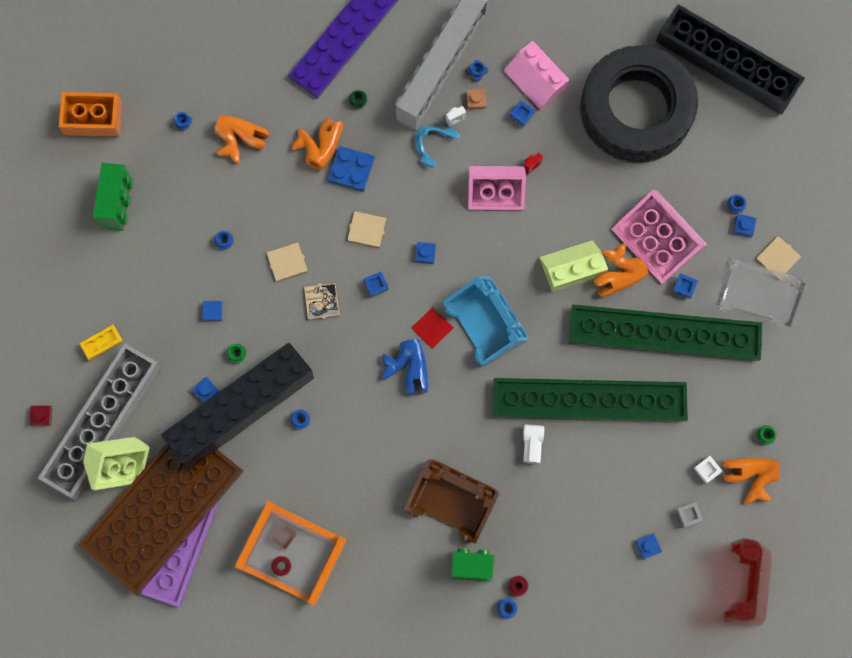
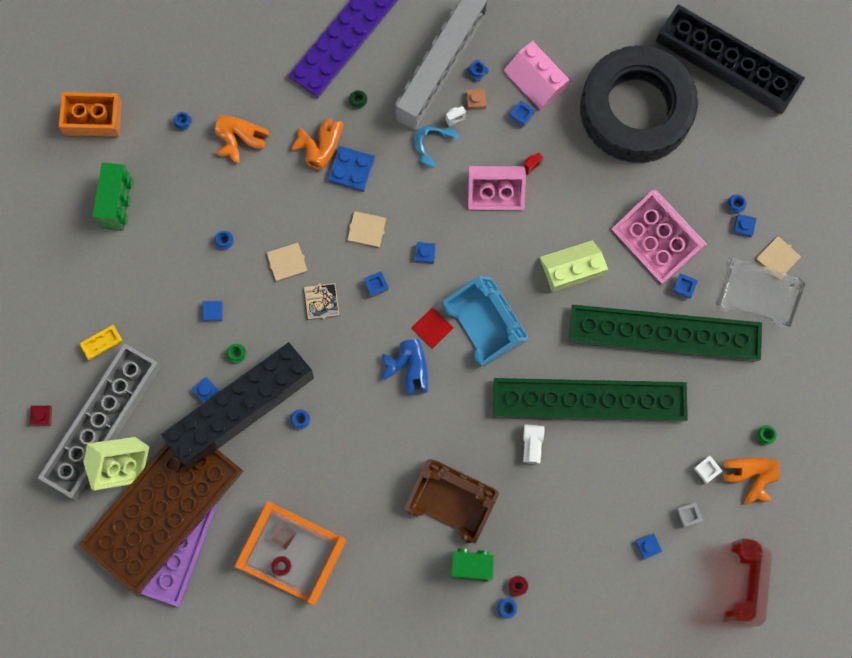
(634, 272): orange piece -> none

